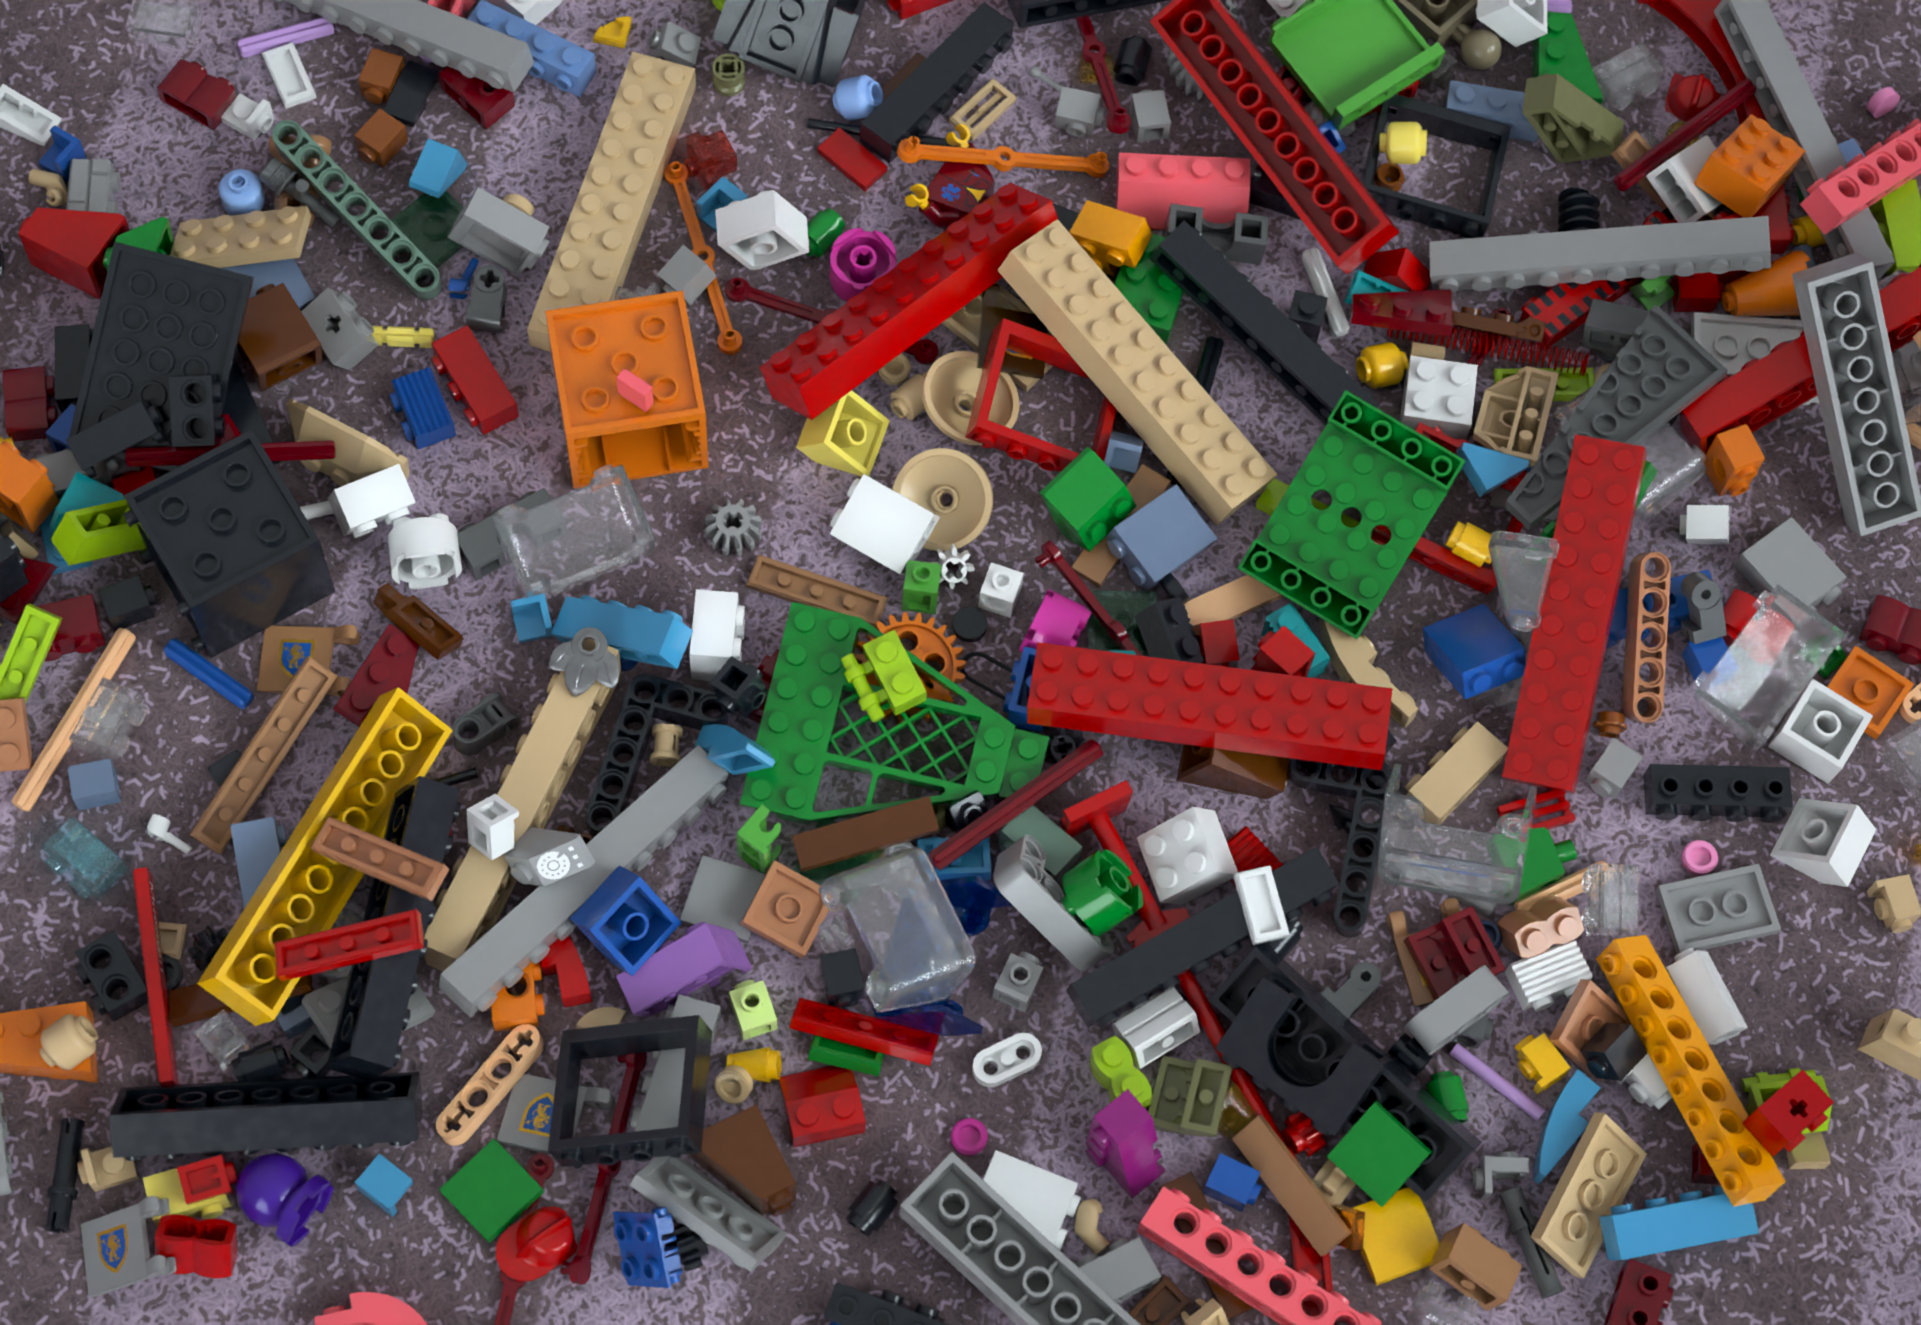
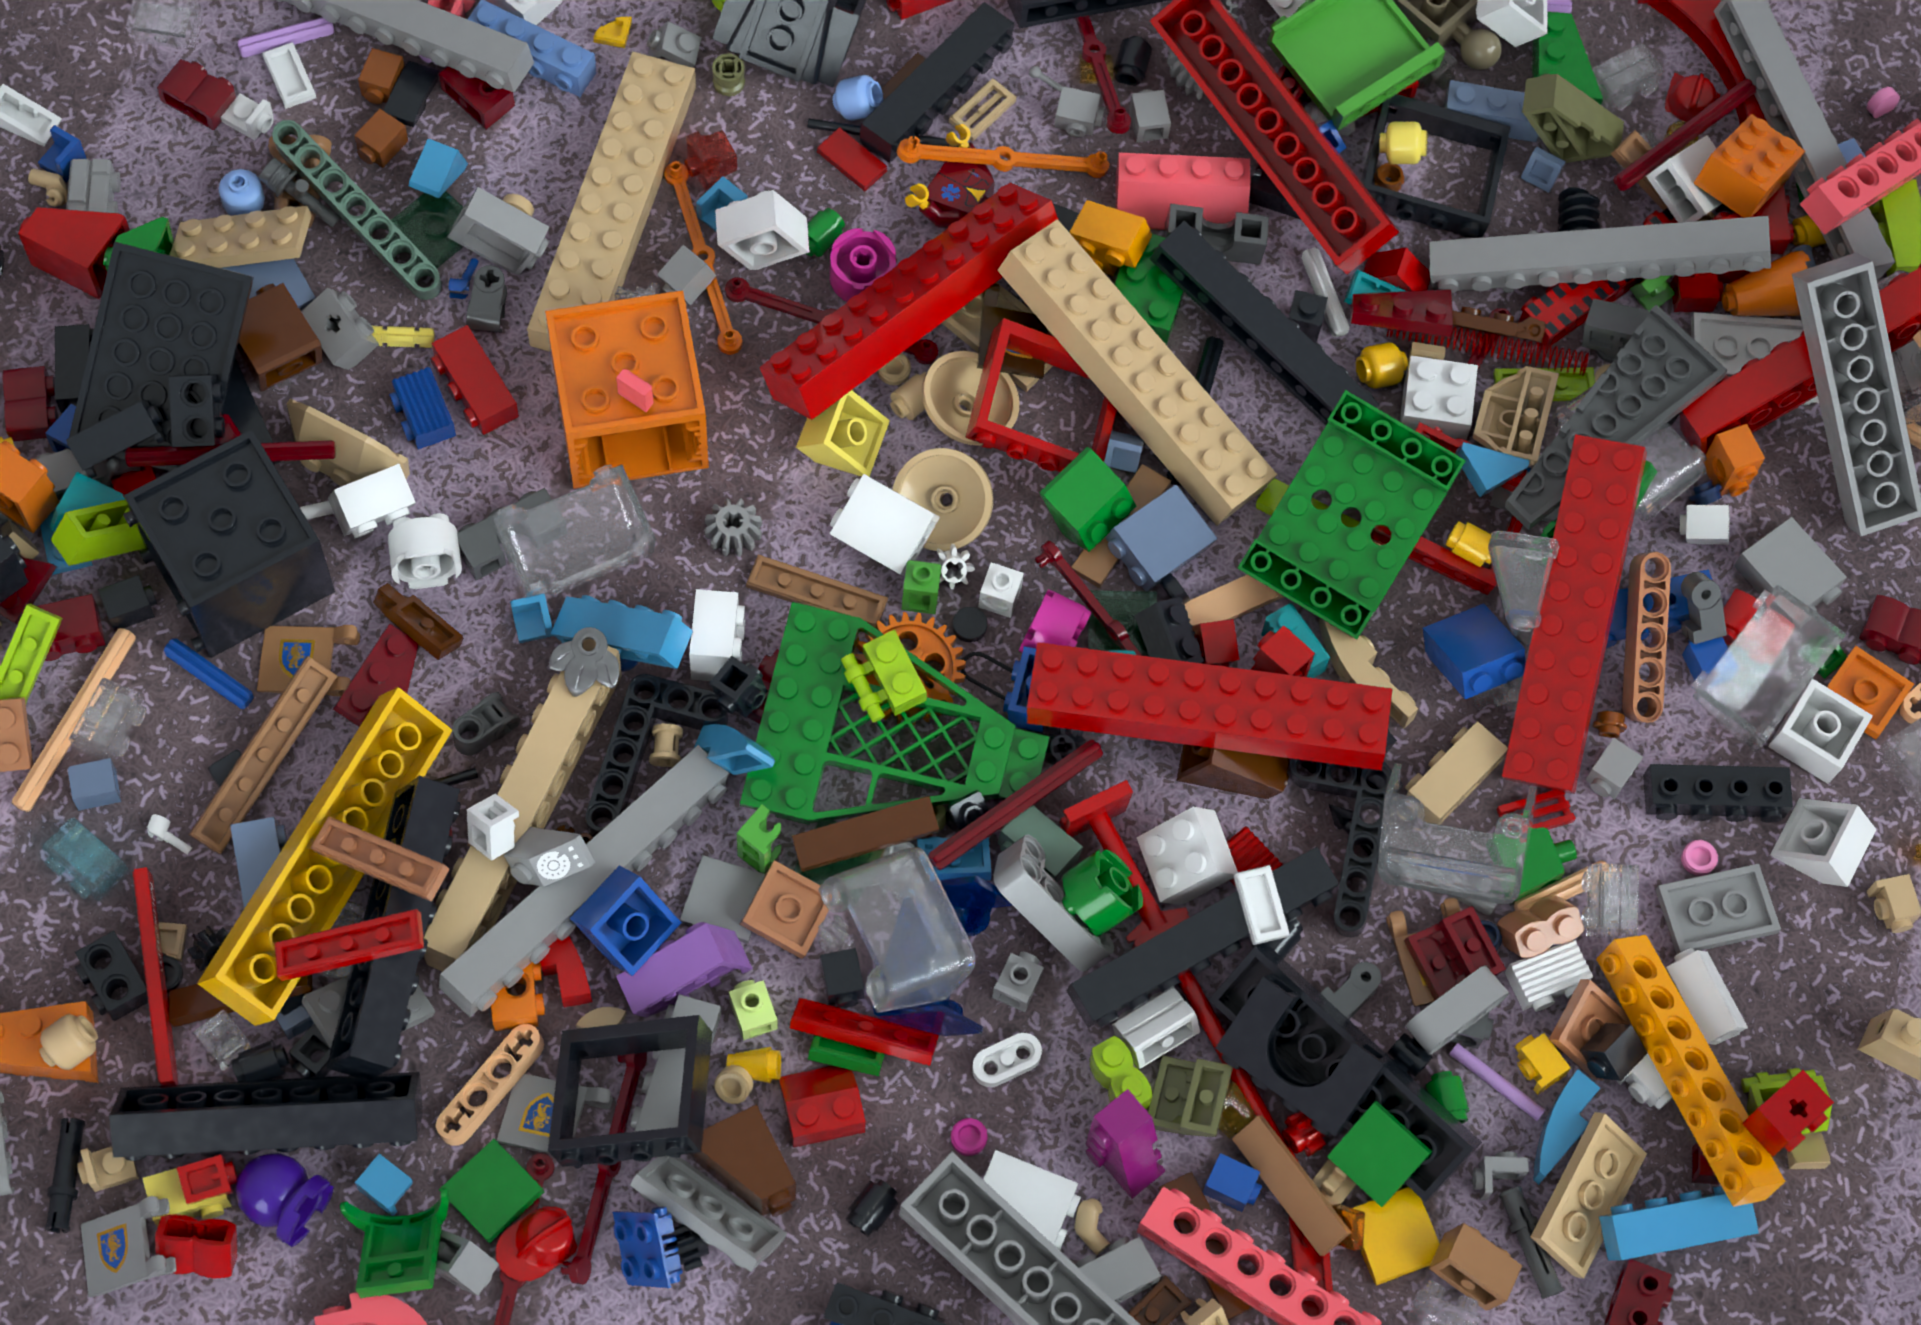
(398, 1250): none -> green piece
(464, 1263): none -> light grey slope
(1542, 169): none -> sand blue tile
(1706, 493): none -> dark blue plate

